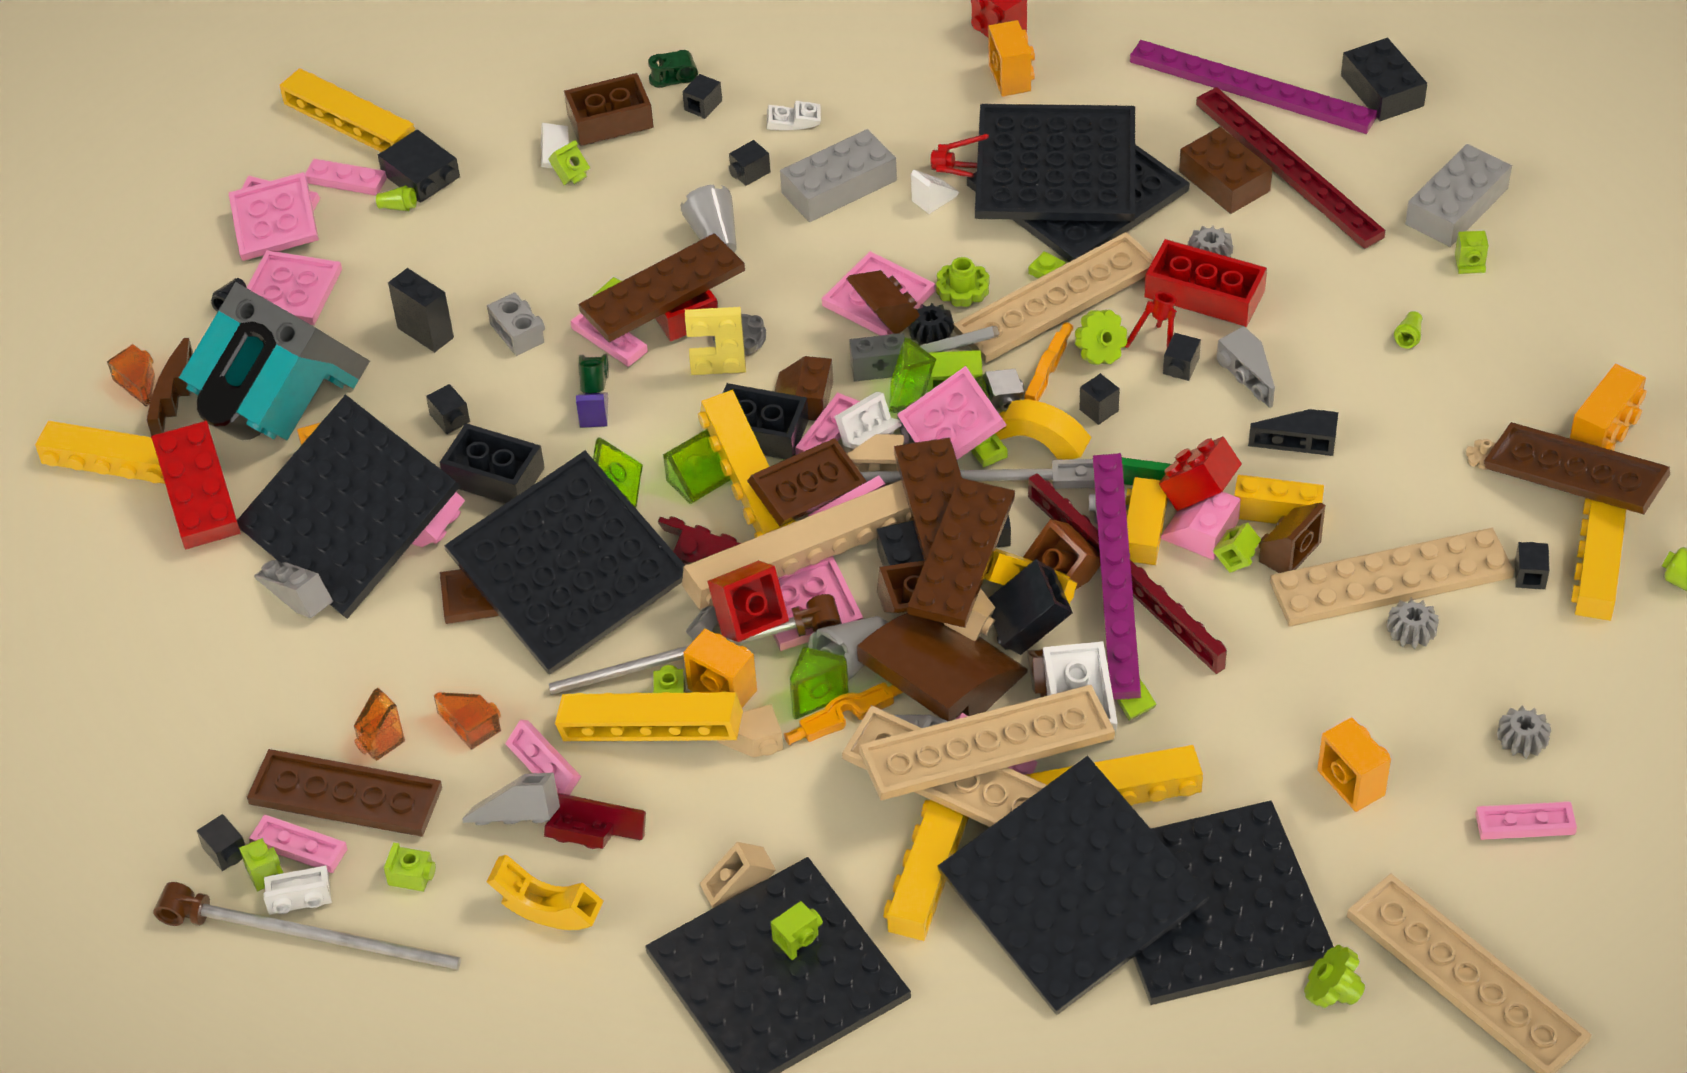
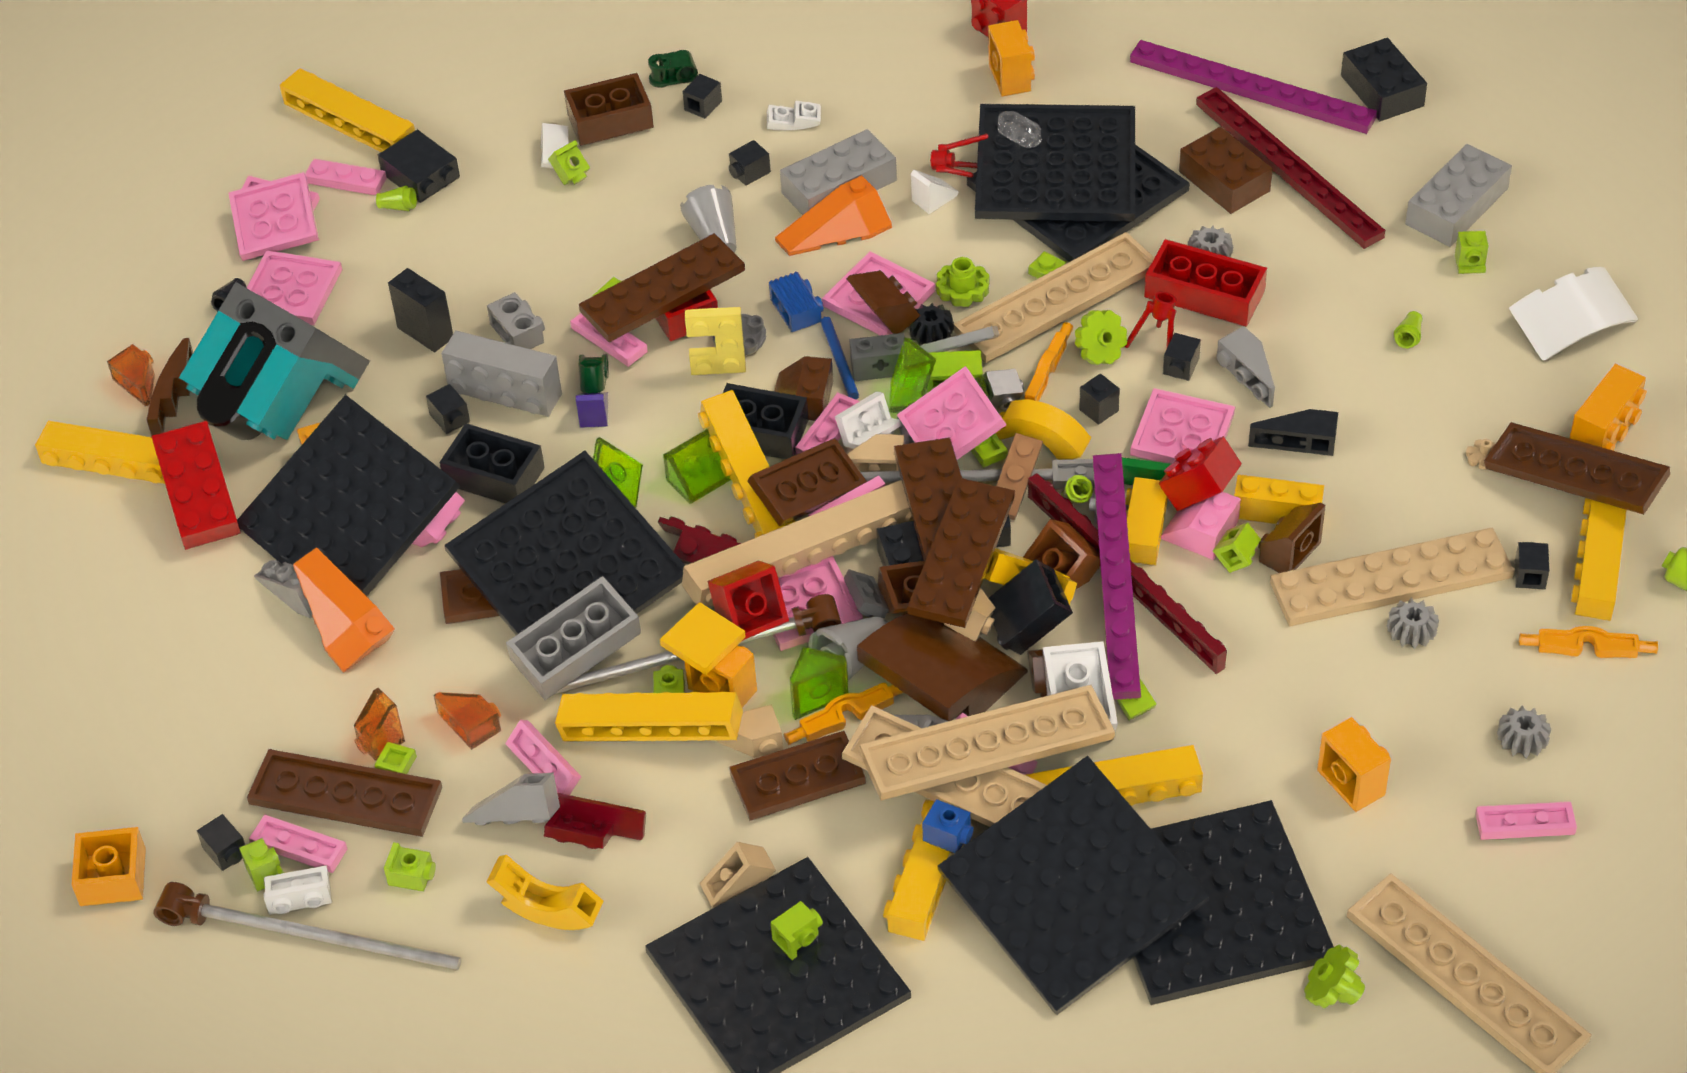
(108, 866): none -> light orange brick
(344, 615): none -> orange wedge
(396, 758): none -> lime plate
(502, 373): none -> light grey brick
(573, 638): none -> light grey brick
(702, 638): none -> yellow tile
(795, 301): none -> blue brick
(795, 776): none -> reddish brown plate
(839, 358): none -> blue bar
(844, 214): none -> orange wedge
(866, 594): none -> dark grey plate
(947, 826): none -> blue brick
(1018, 468): none -> medium nougat plate
(1019, 129): none -> clear beam
(1078, 489): none -> lime cone
(1178, 423): none -> bright pink plate
(1571, 311): none -> white panel
(1605, 644): none -> light orange piece

